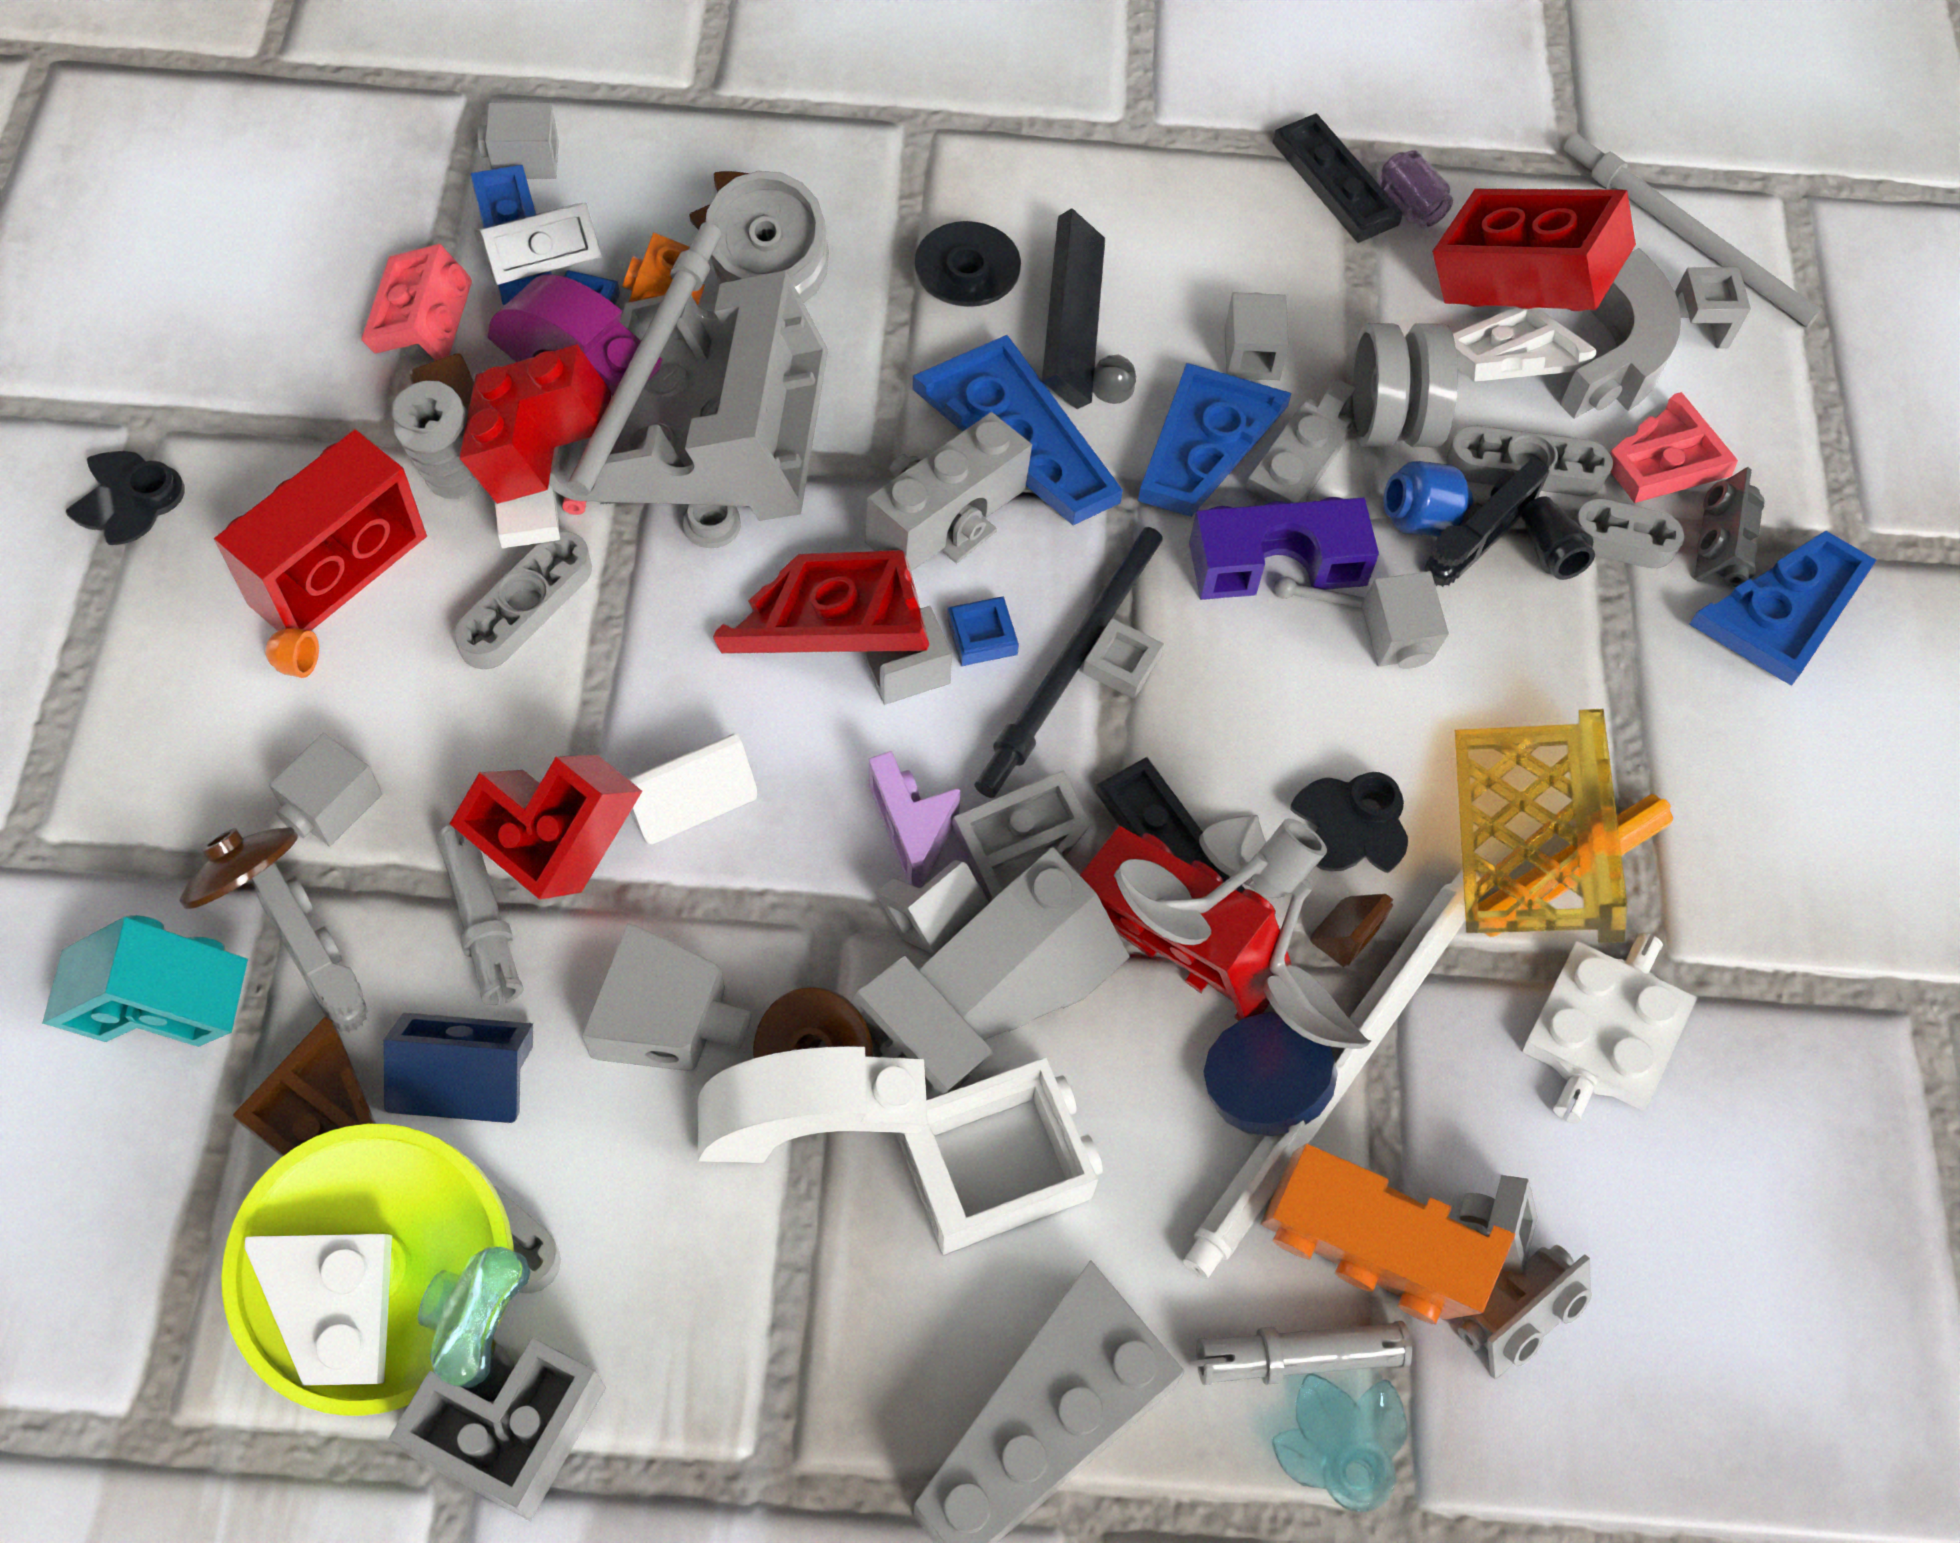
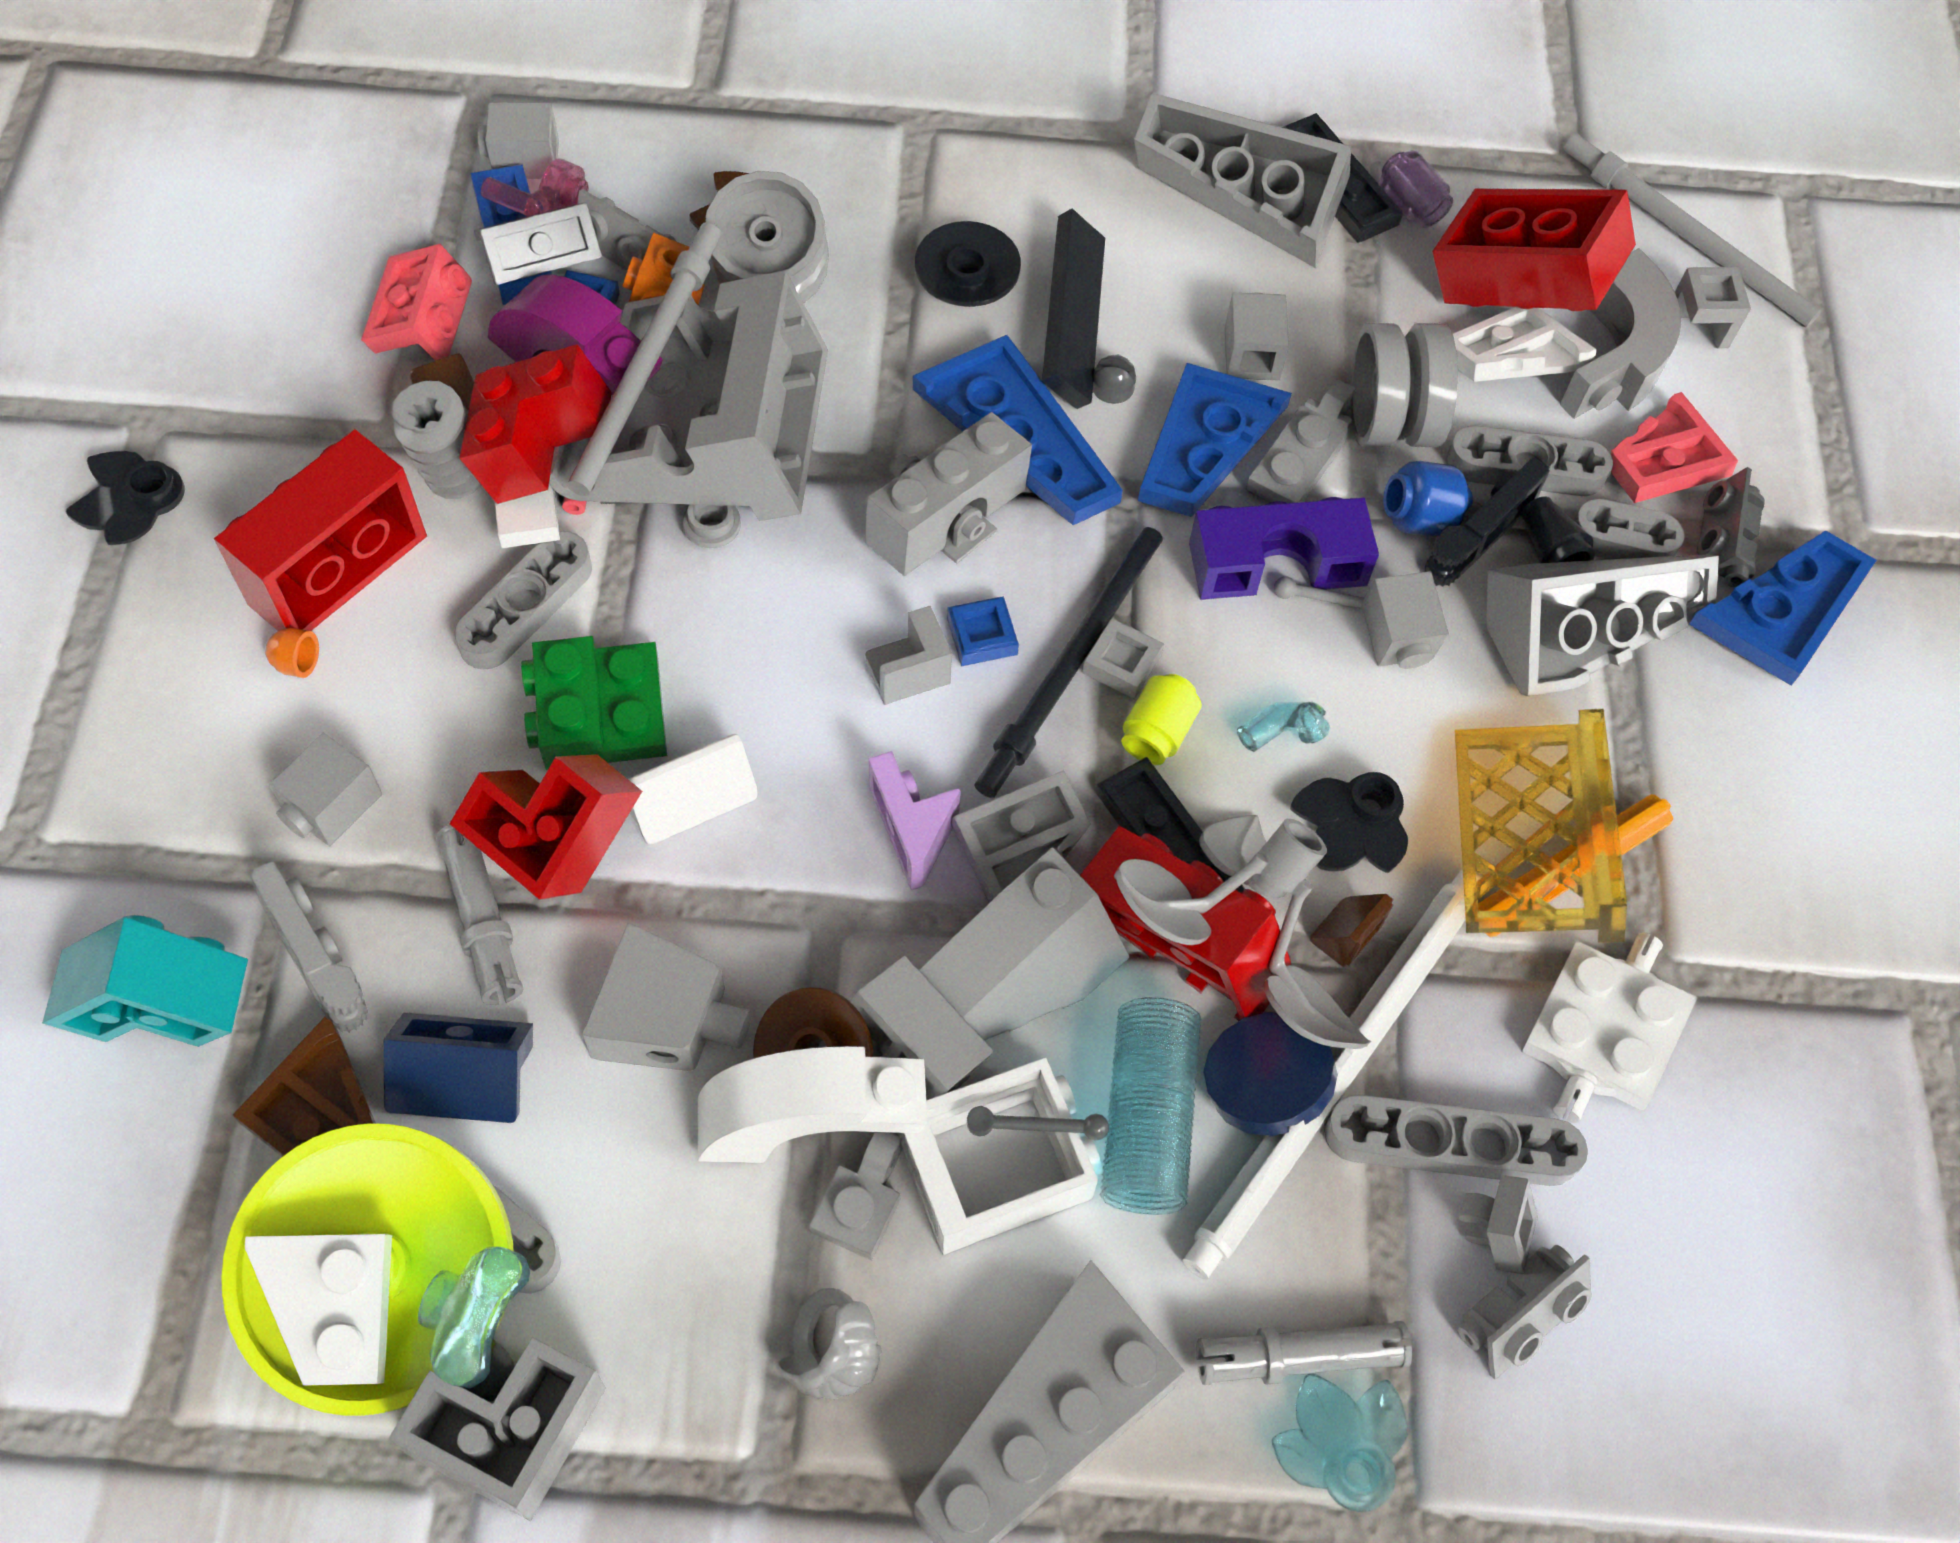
(235, 862): reddish brown dish -> none
(557, 189): none -> clear pink plate
(594, 700): none -> green plate
(616, 231): none -> light grey hinge
(833, 607): red wing -> none
(852, 1353): none -> light grey piece
(859, 1204): none -> light grey plate
(937, 910): light grey panel -> none
(981, 1122): none -> dark grey hinge
(1151, 1123): none -> clear light blue piece
(1160, 718): none -> neon yellow brick
(1247, 171): none -> light grey wedge
(1283, 717): none -> clear light blue arm
(1384, 1237): orange wedge -> none
(1455, 1148): none -> light grey beam
(1579, 616): none -> light grey wedge

